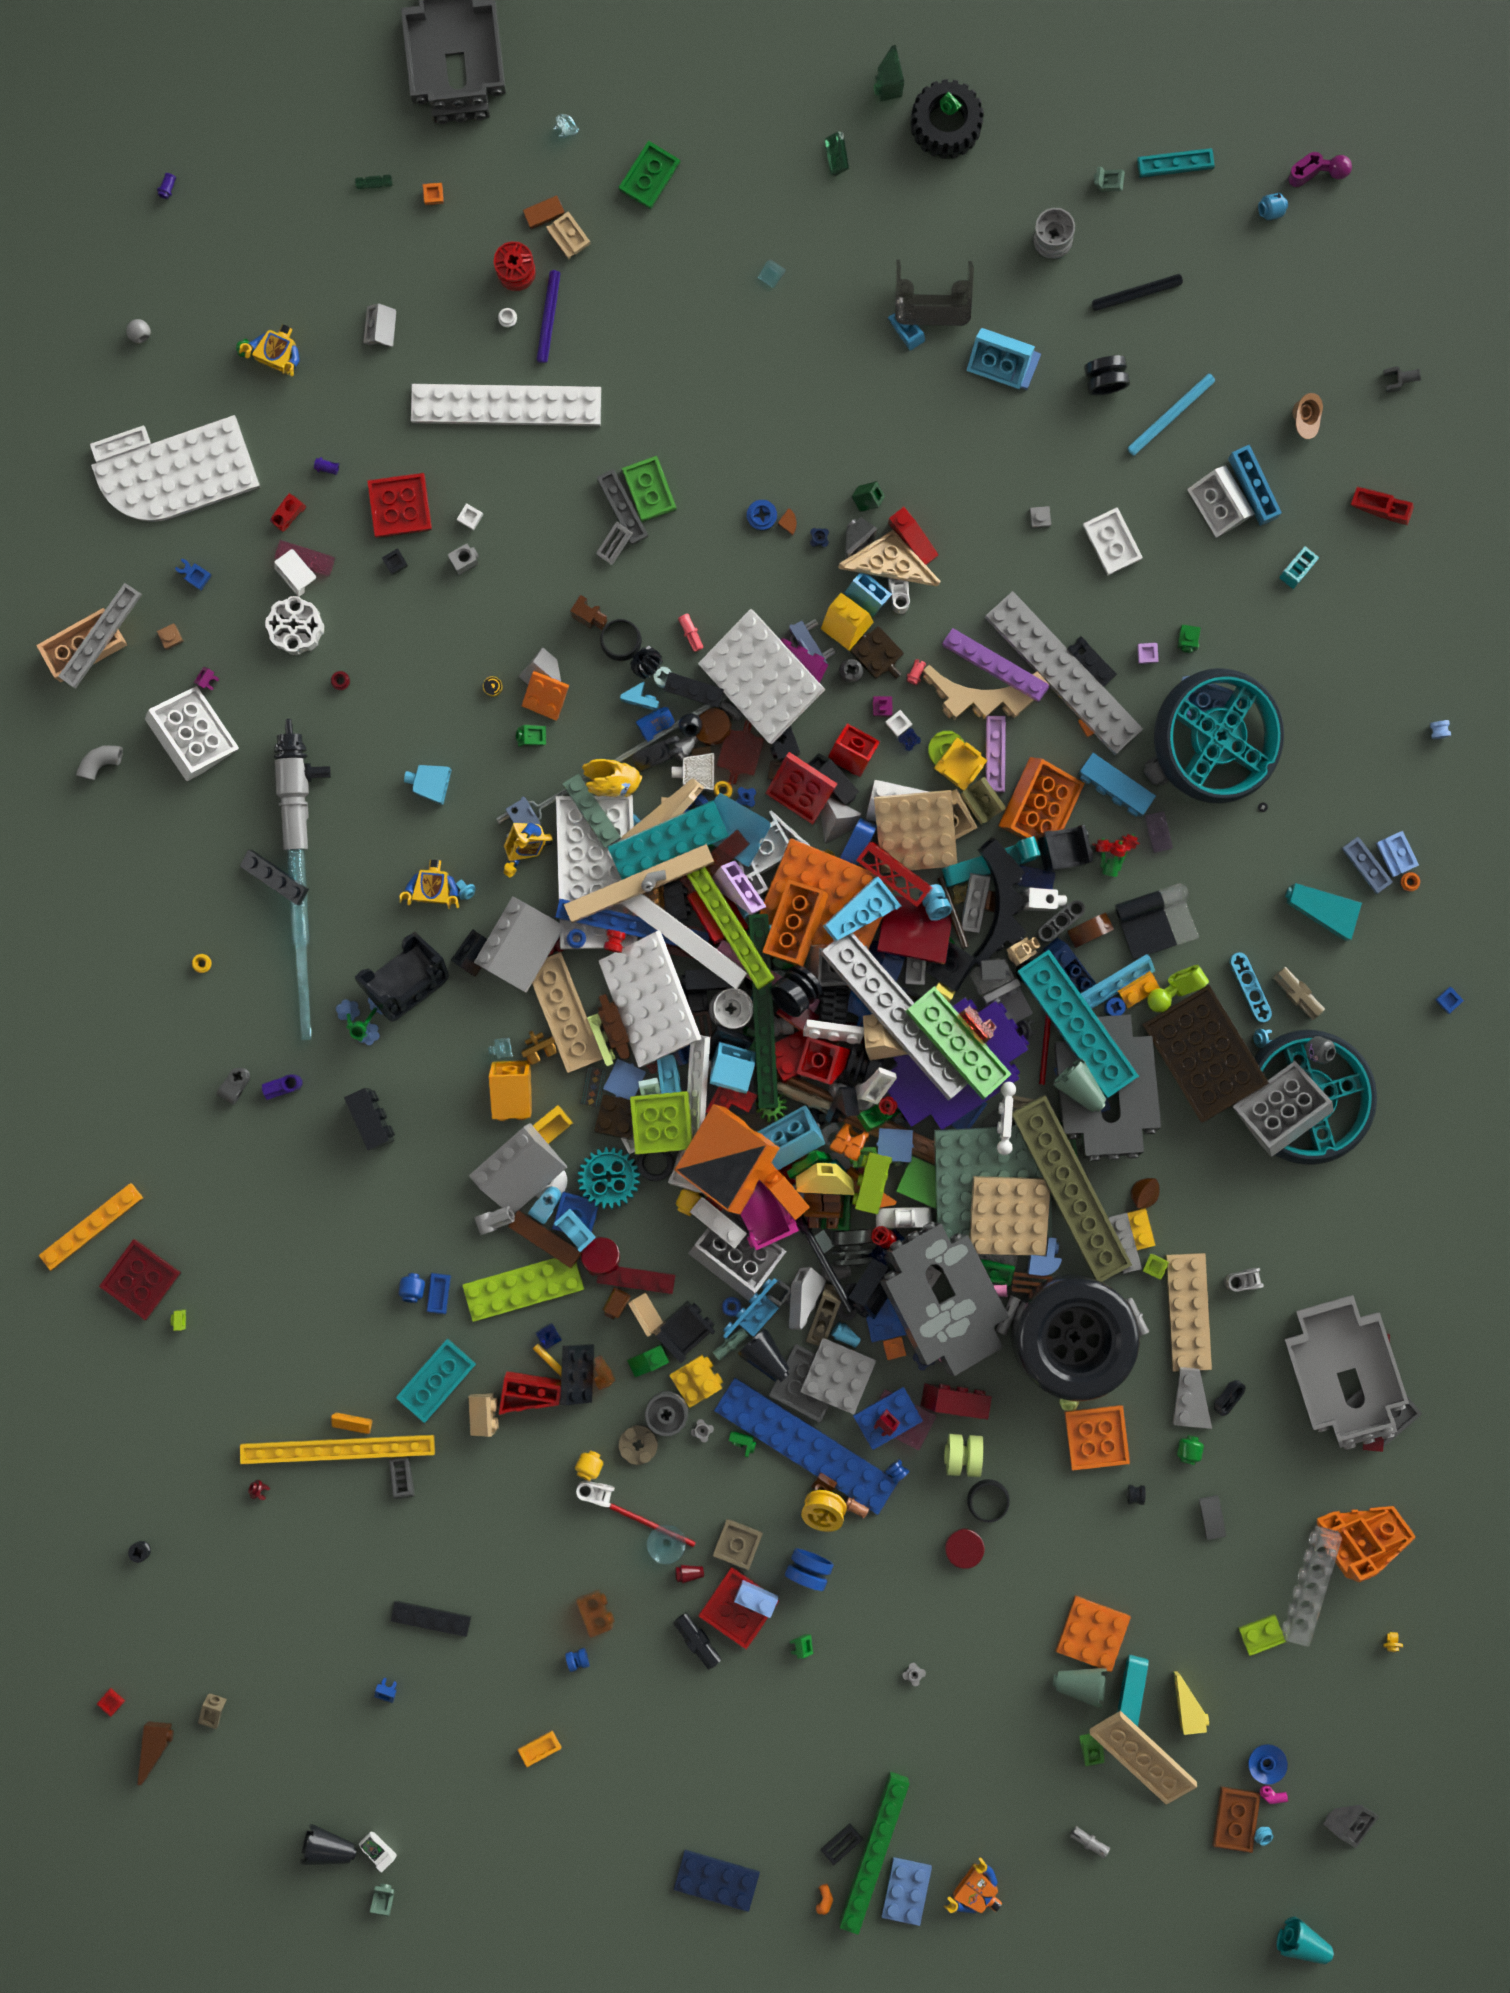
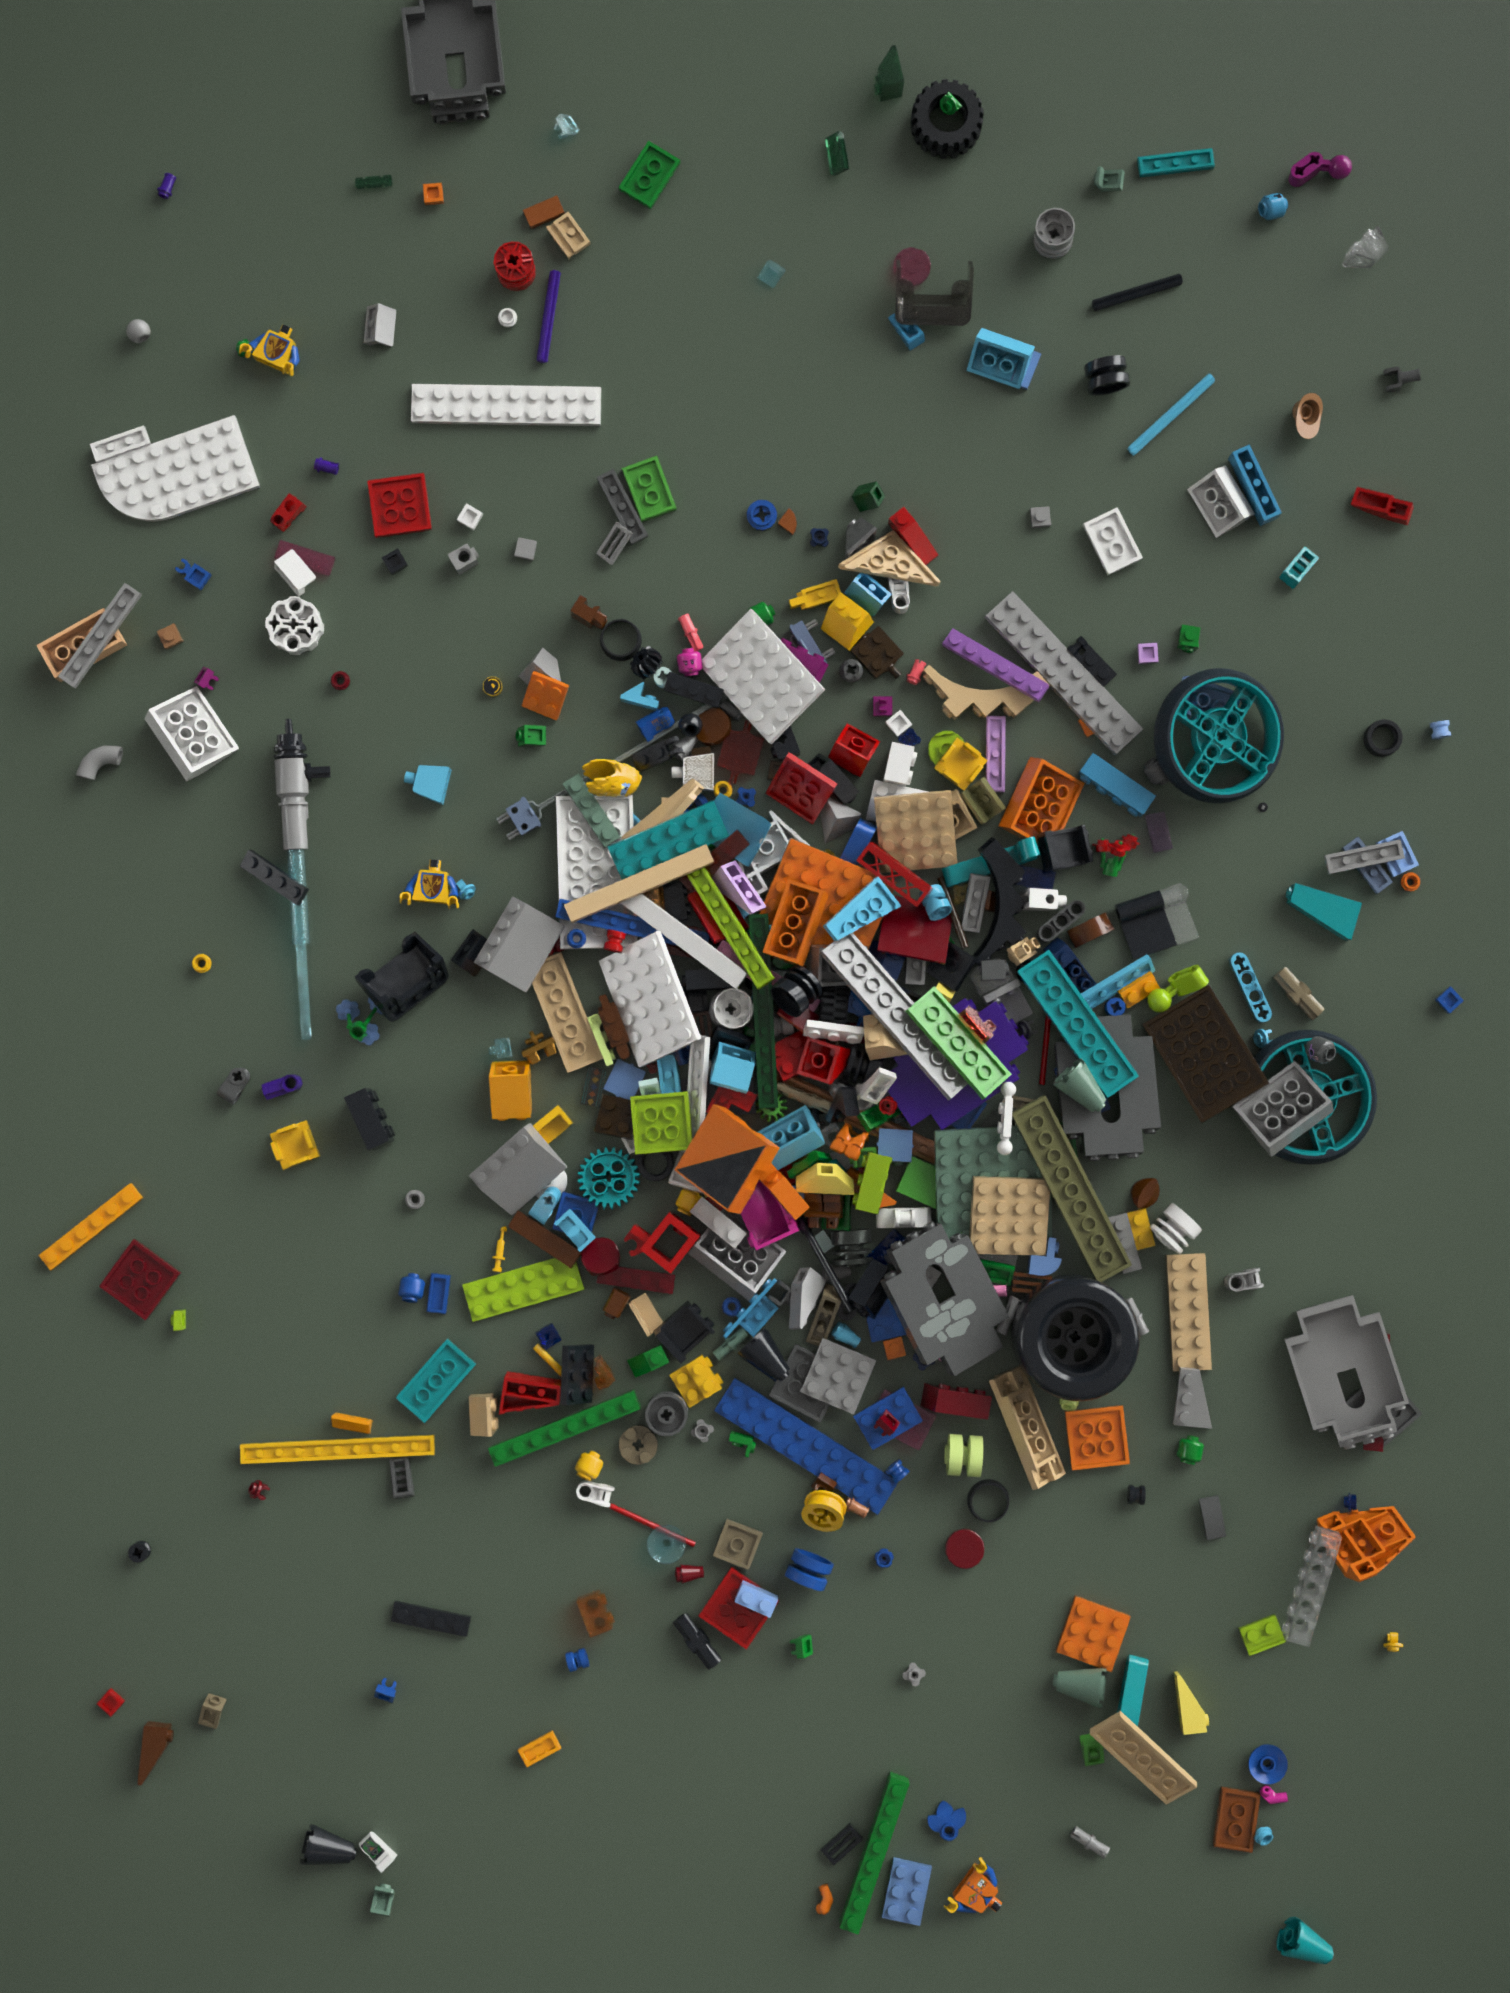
(294, 1145): none -> yellow panel
(410, 1203): none -> light grey plate
(491, 1220): light grey piece -> none
(499, 1251): none -> yellow piece
(522, 843): torso -> none
(525, 549): none -> light grey tile
(564, 1427): none -> green brick
(646, 1241): none -> red piece
(651, 879): light grey arm -> none
(689, 662): none -> dark pink head
(716, 1880): dark blue plate -> none
(764, 612): none -> green head
(816, 595): none -> yellow hinge
(884, 1563): none -> blue plate
(888, 1237): red wheel -> none
(899, 763): none -> white brick
(914, 265): none -> clear pink tile
(945, 1818): none -> blue plate
(1027, 1427): none -> tan slope
(1155, 1266): lime plate -> none
(1176, 1228): none -> white wheel
(1229, 1397): black plate -> none
(1350, 1502): none -> clear blue plate
(1351, 1823): flat silver slope -> none
(1364, 856): none -> light grey plate
(1367, 250): none -> clear slope
(1395, 729): none -> black tyre

